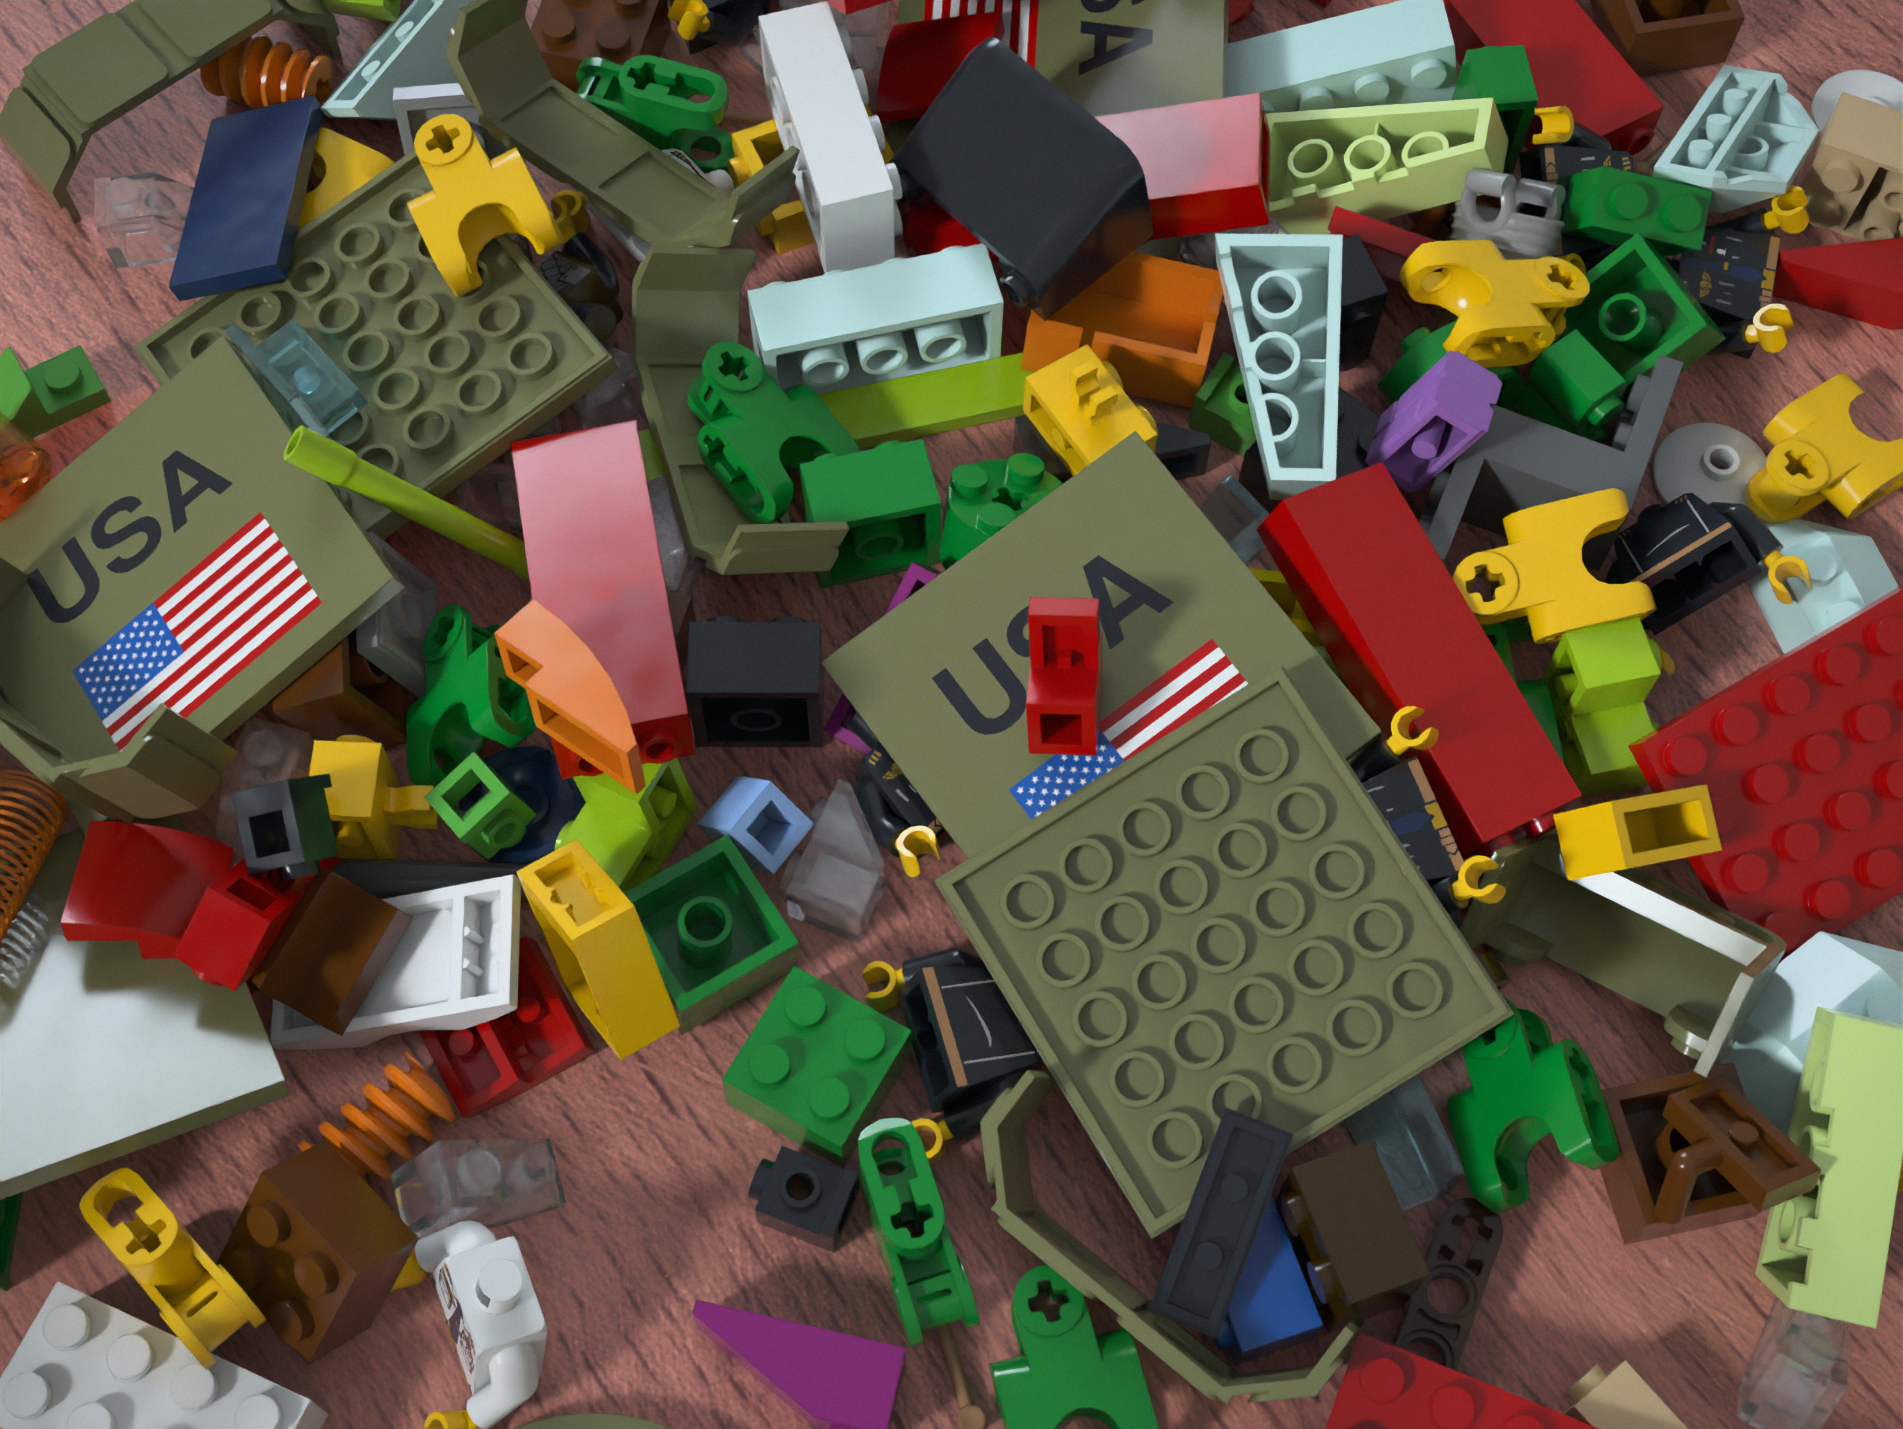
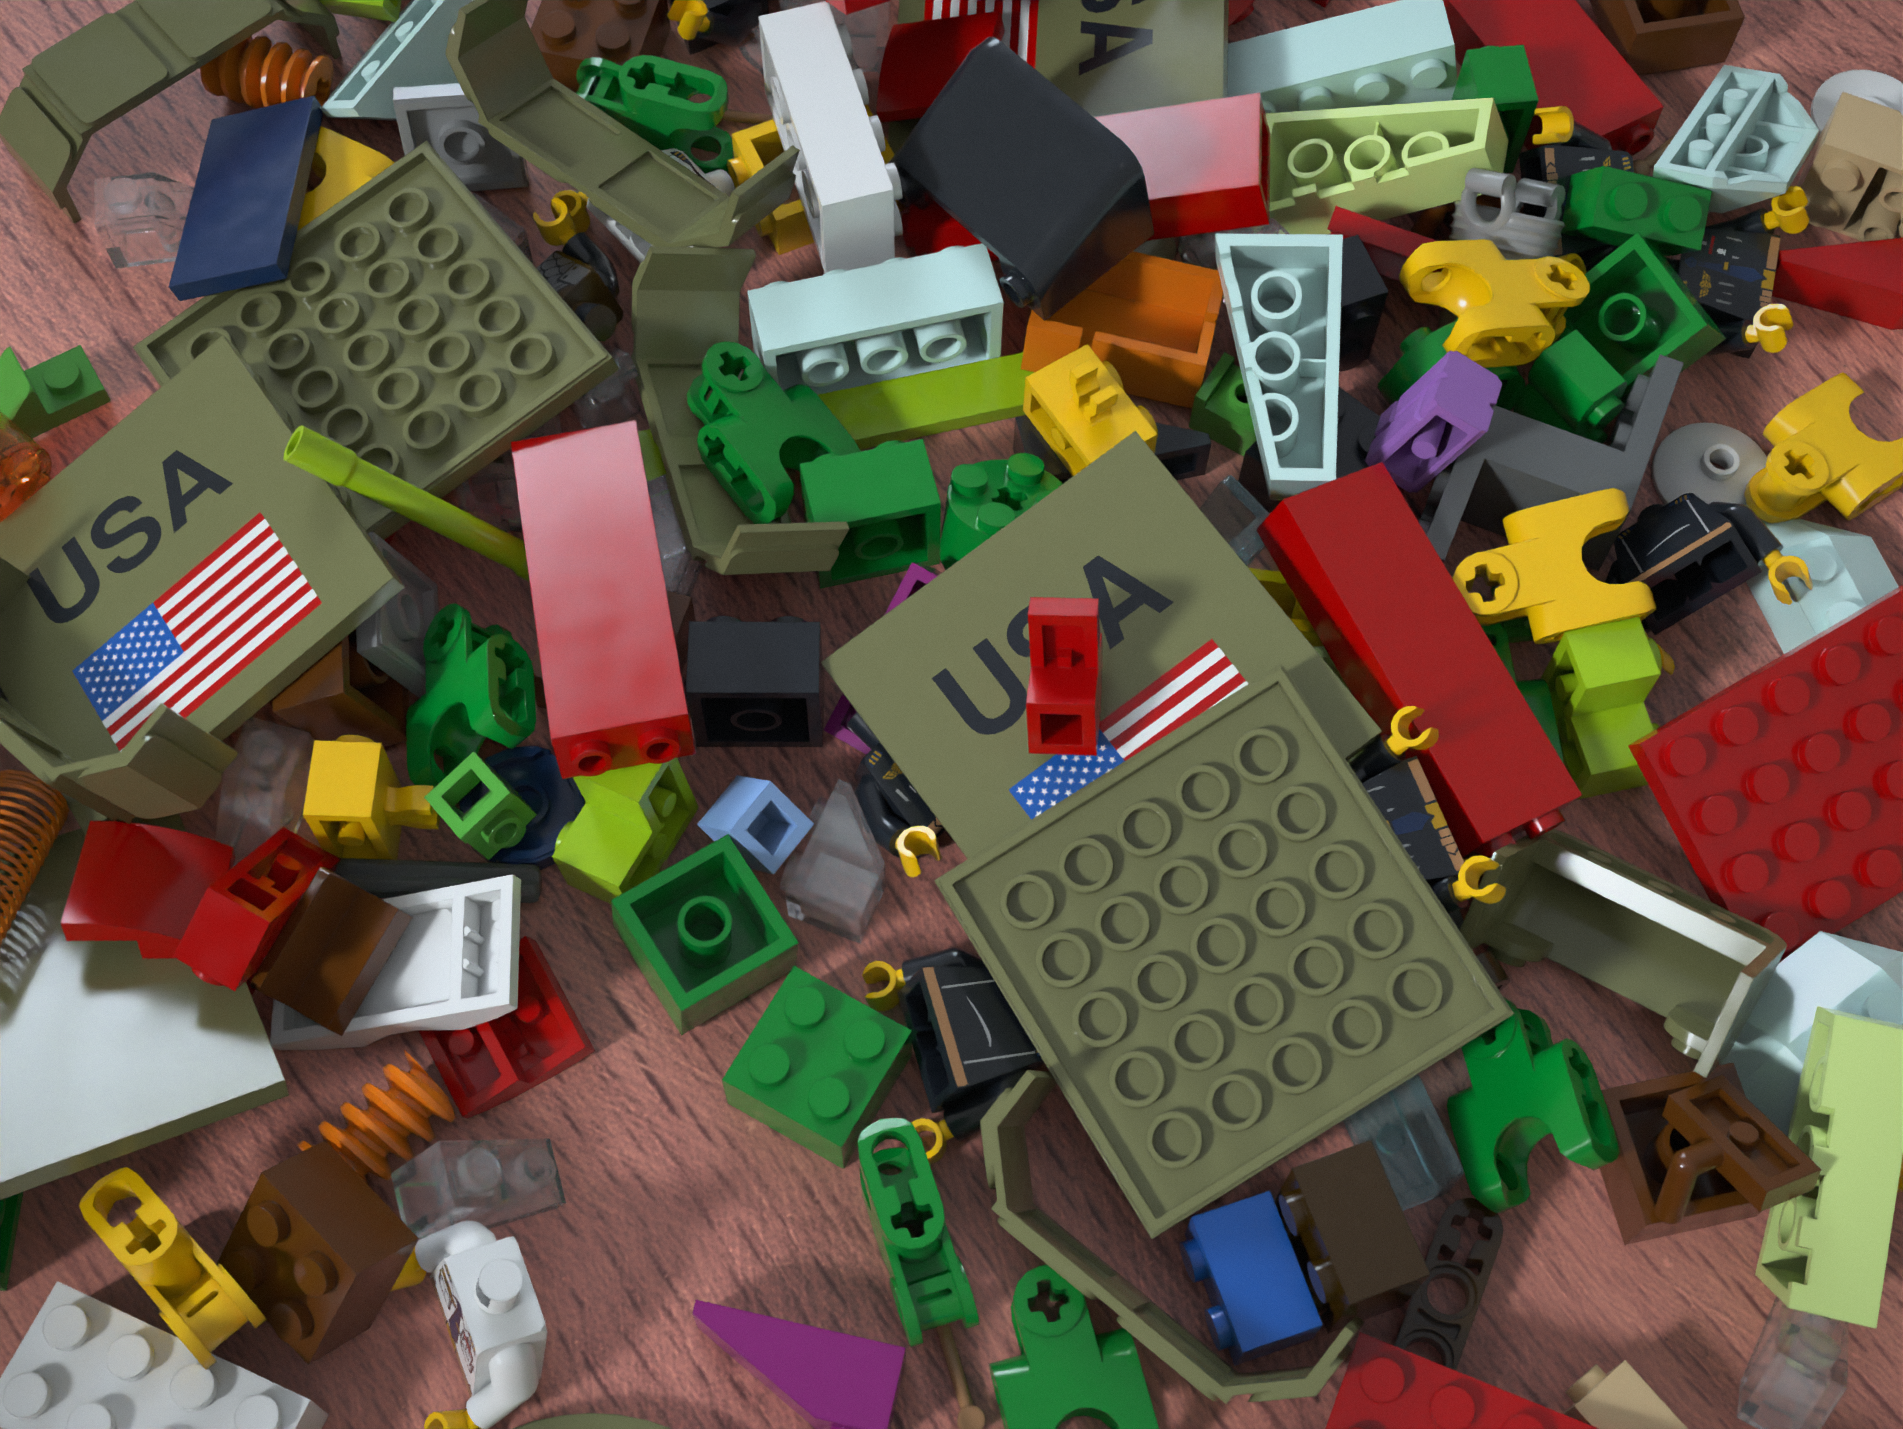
(286, 826): black brick -> none
(302, 376): clear light blue panel -> none
(474, 201): yellow piece -> none
(570, 692): orange slope -> none
(599, 948): yellow window -> none
(815, 1219): black brick -> none
(1221, 1223): black tile -> none
(1637, 832): yellow piece -> none

